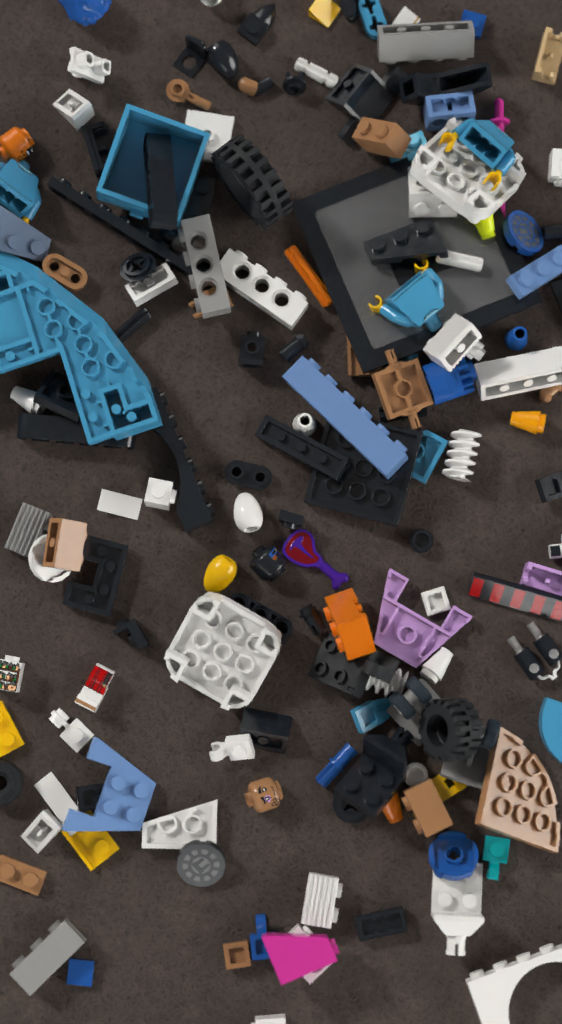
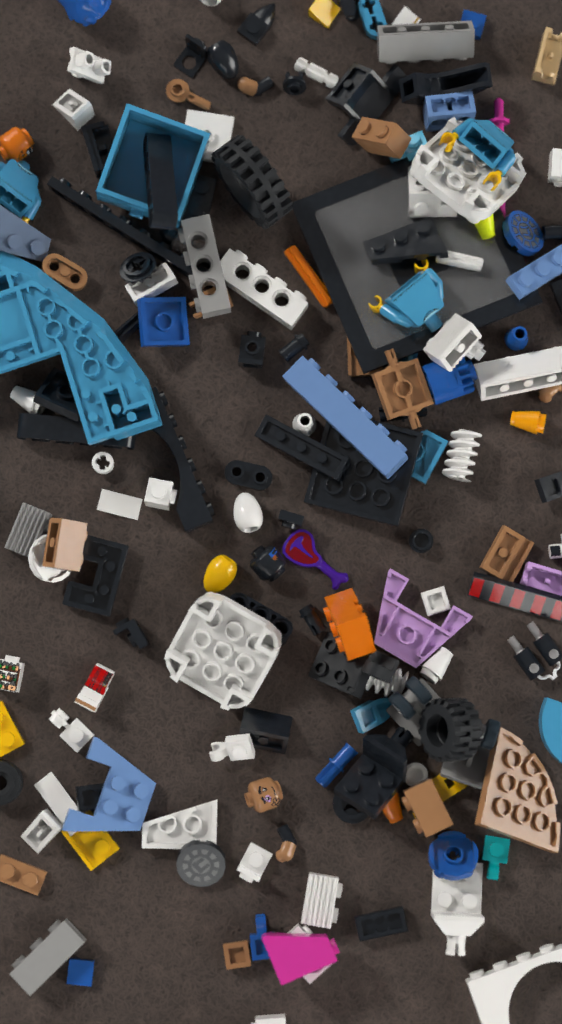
(96, 467): none -> white bush
(163, 321): none -> blue plate
(253, 863): none -> white bracket
(288, 845): none -> arm
(506, 554): none -> medium nougat plate

